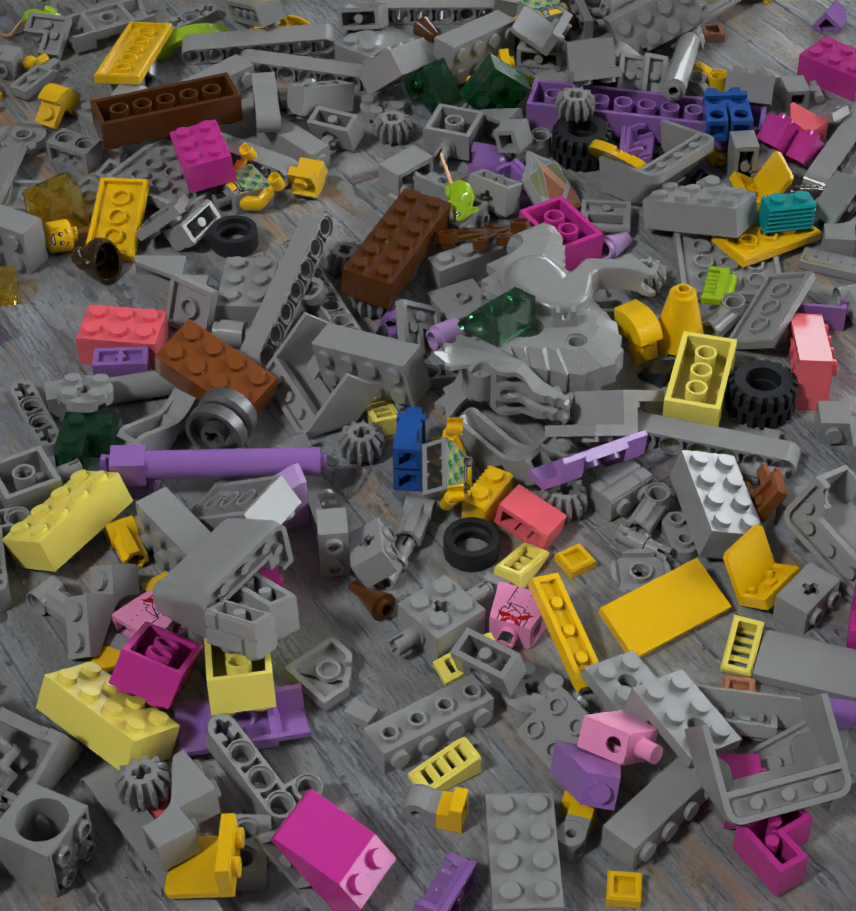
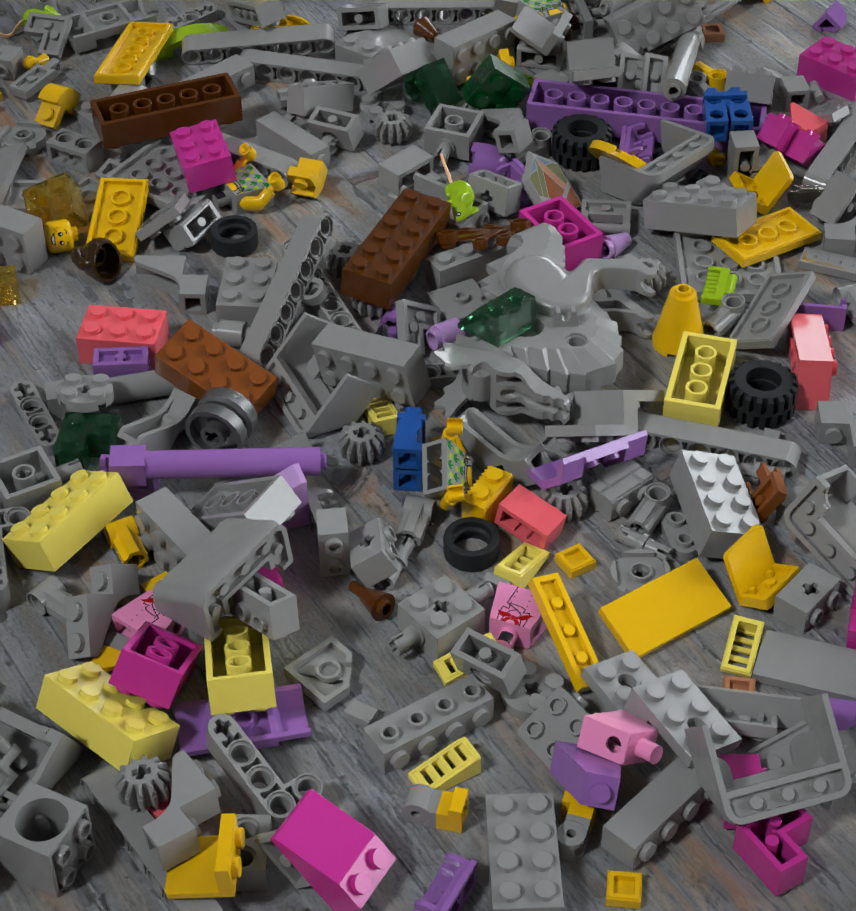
(191, 301): light grey plate -> none
(240, 629): light grey brick -> none
(266, 102): light grey beam -> none
(575, 104): light grey gear -> none
(640, 328): yellow brick -> none
(657, 372): black slope -> none
(786, 212): teal brick -> none

